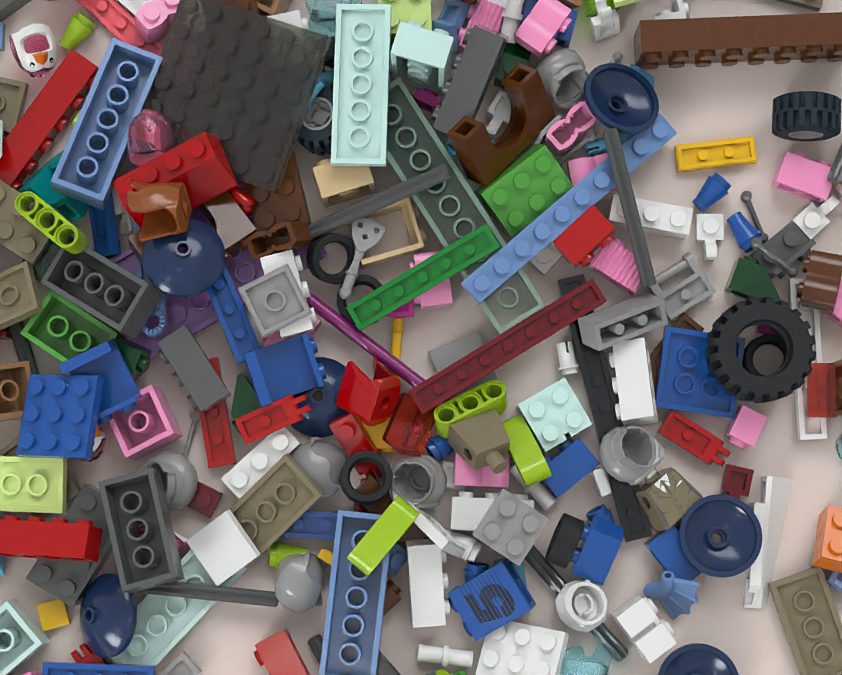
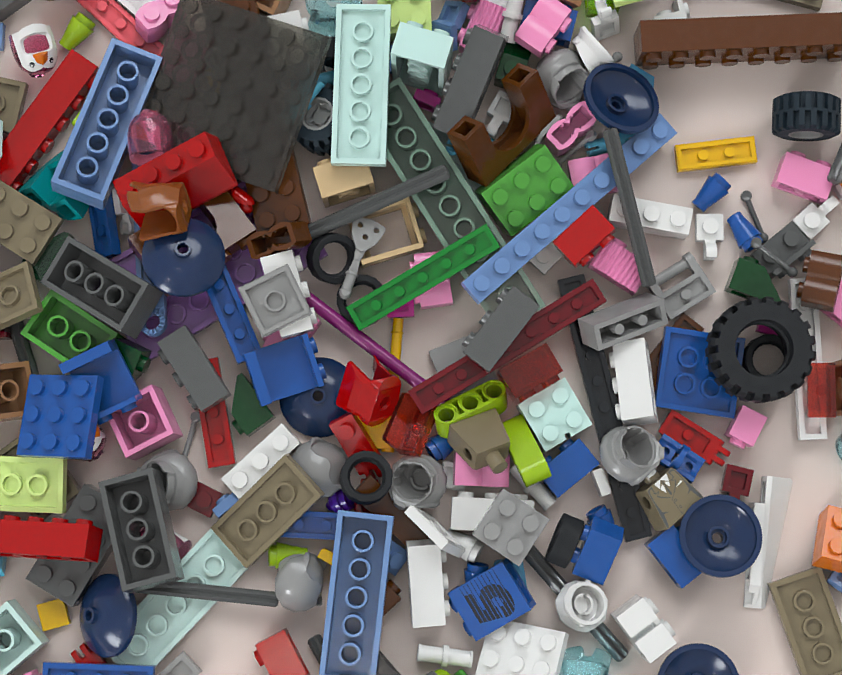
(40, 217): lime beam -> none
(223, 547): white tile -> none
(224, 504): none -> medium blue plate
(271, 418): red hinge -> none
(339, 502): none -> dark purple plate
(383, 535): lime beam -> none
(499, 328): none -> dark grey brick
(529, 373): none -> clear red brick
(566, 359): white pin -> none
(590, 49): none -> white hat
(673, 593): medium blue arm -> none
(686, 462): none -> blue hips

